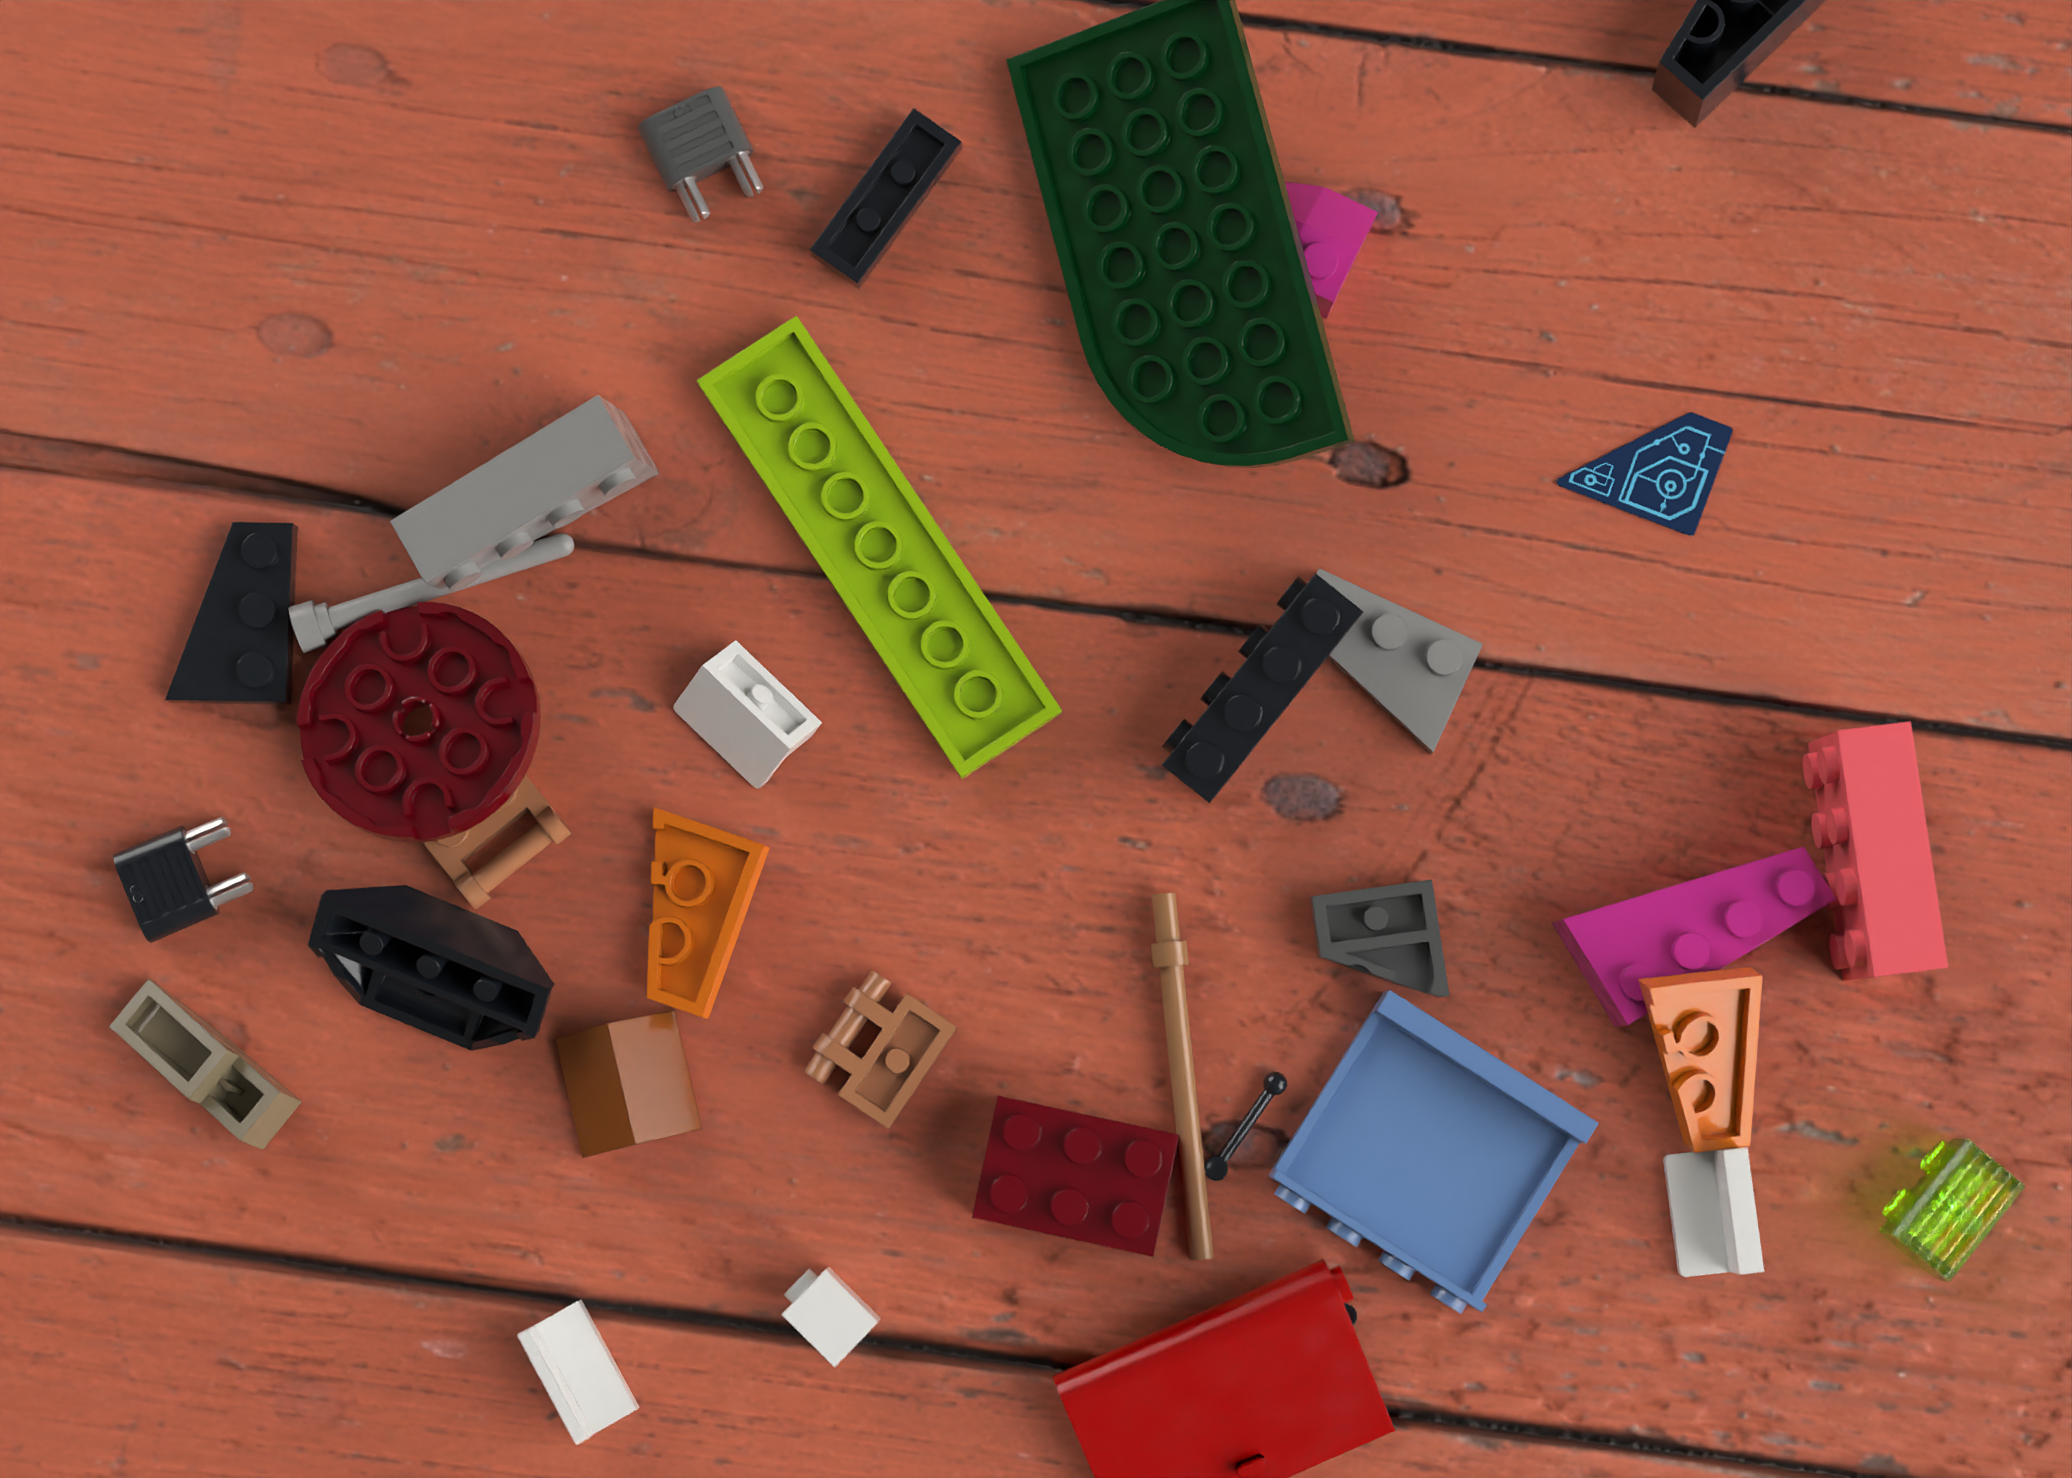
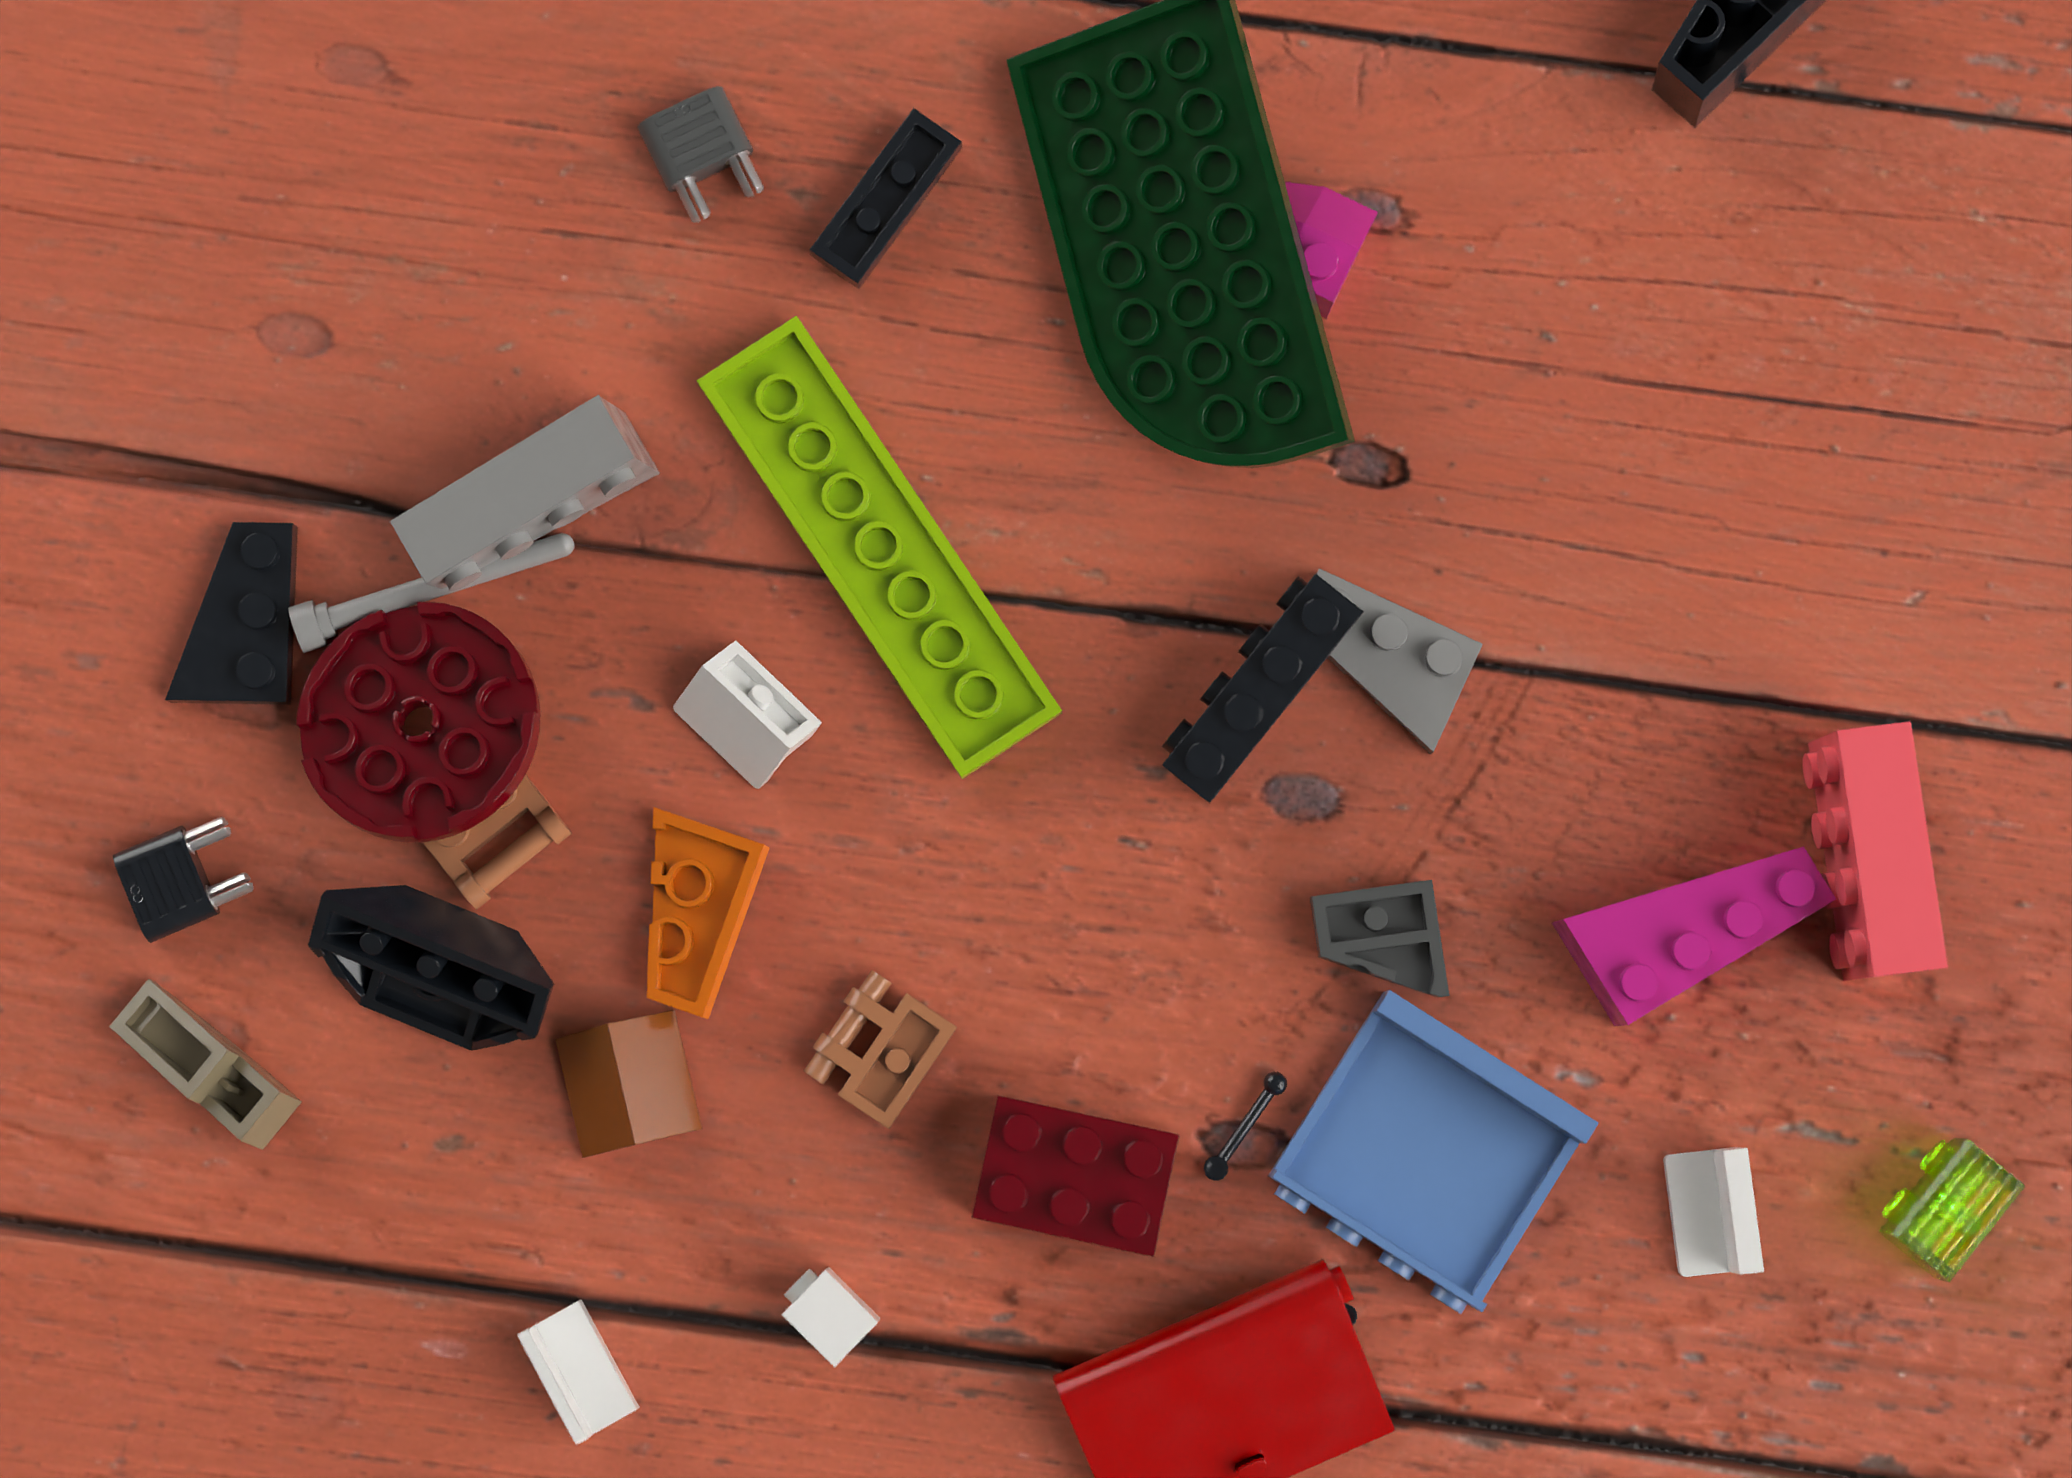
(1169, 956): medium nougat bar -> none
(1659, 474): dark blue sticker -> none
(1708, 1051): orange wing -> none

